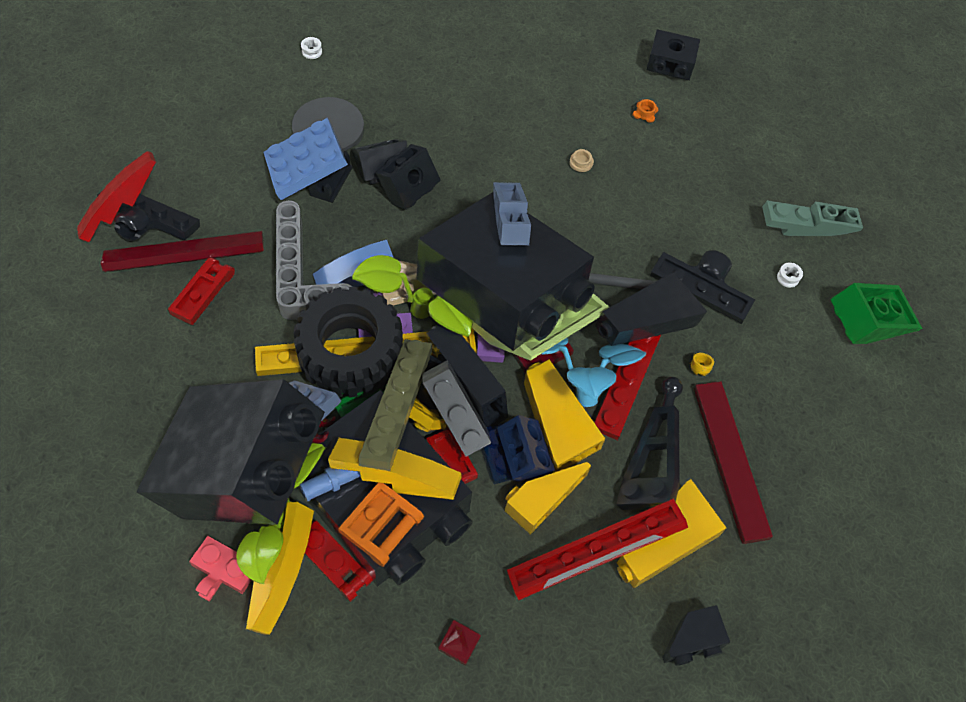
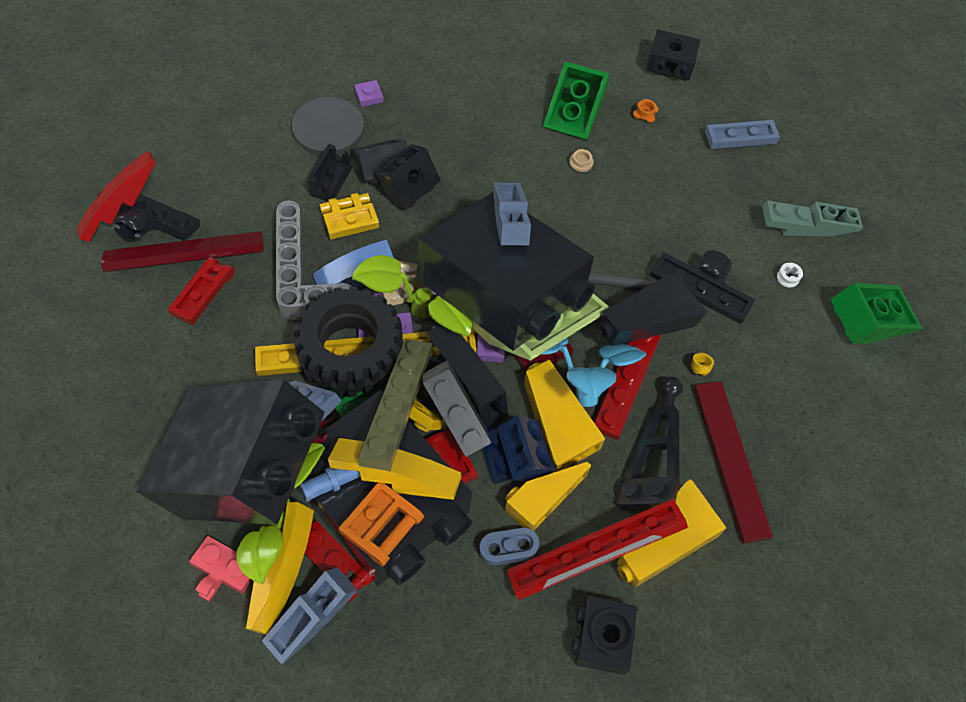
(304, 158): medium blue plate -> none
(309, 614): none -> sand blue slope
(311, 53): white bush -> none
(350, 220): none -> yellow plate
(368, 93): none -> medium lavender plate
(459, 642): dark red tile -> none
(507, 542): none -> sand blue plate
(577, 100): none -> green slope
(592, 648): none -> black brick
(697, 634): black slope -> none
(742, 134): none -> sand blue plate

